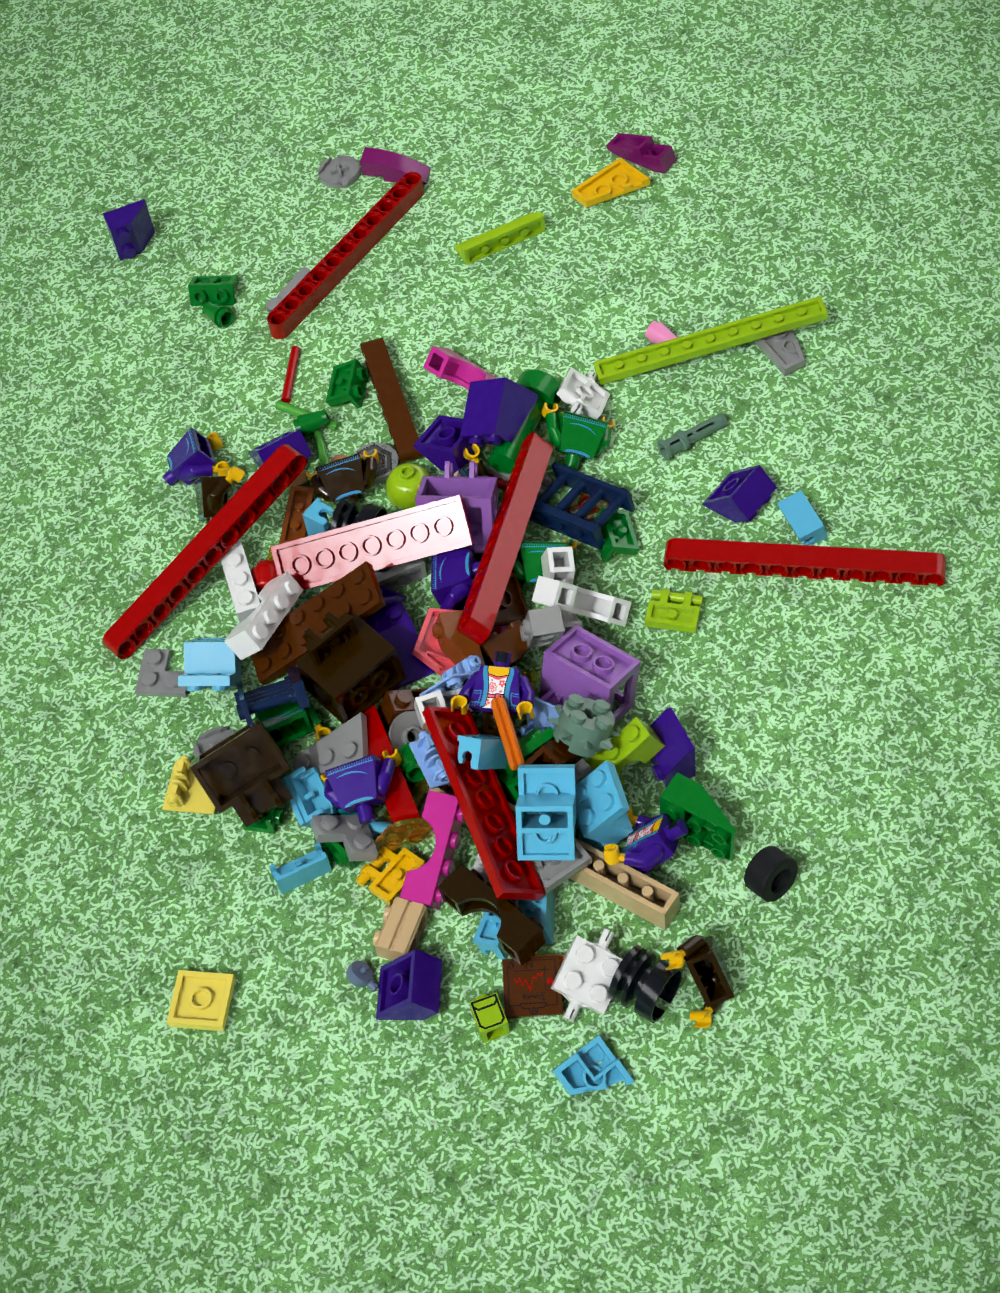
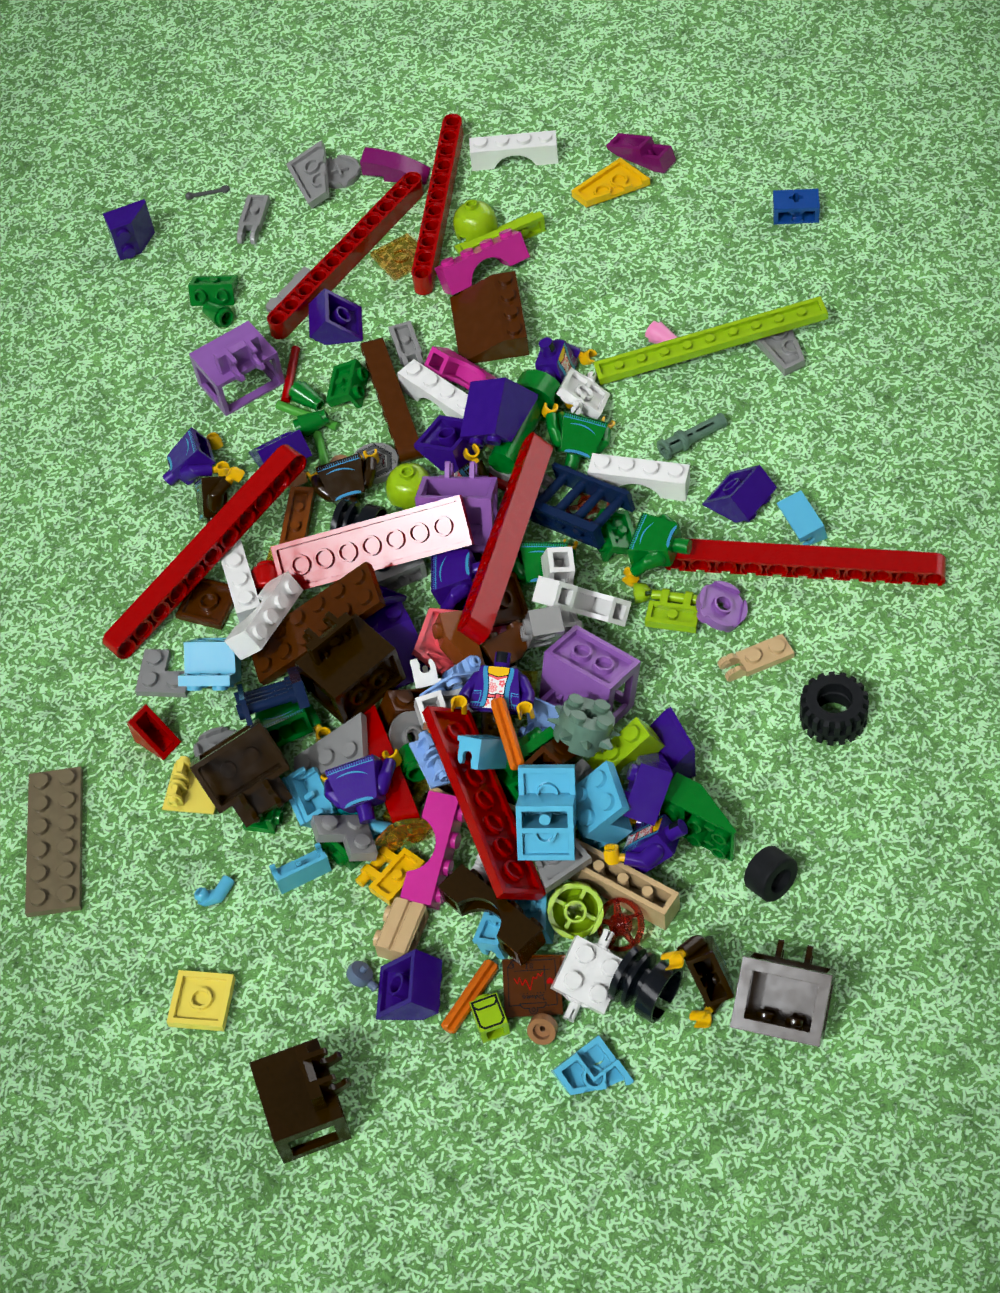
(54, 842): none -> dark tan plate
(152, 733): none -> red slope
(207, 604): none -> reddish brown tile
(214, 896): none -> medium azure arm
(224, 189): none -> dark grey hinge
(230, 359): none -> medium lavender piece
(252, 217): none -> light grey hinge
(301, 1098): none -> dark brown piece
(305, 395): none -> green cone
(311, 174): none -> light grey wing
(316, 517): medium azure hinge -> none
(334, 319): none -> dark purple slope
(396, 256): none -> clear orange tile
(406, 343): none -> light grey hinge
(421, 382): none -> white arch
(424, 678): none -> white hinge
(437, 205): none -> red beam
(458, 272): none -> dark pink arch
(474, 220): none -> lime cylinder
(474, 989): none -> orange axle
(490, 150): none -> white arch
(490, 320): none -> reddish brown slope
(542, 1029): none -> medium nougat tile
(559, 356): none -> dark purple torso
(575, 910): none -> lime cylinder
(621, 923): none -> clear red wheel
(639, 592): none -> lime hinge
(647, 787): none -> dark purple slope
(654, 546): none -> green torso
(664, 478): none -> white arch
(716, 617): none -> medium lavender plate
(757, 657): none -> tan hinge
(783, 997): none -> piece
(796, 206): none -> blue brick
(830, 725): none -> black tyre

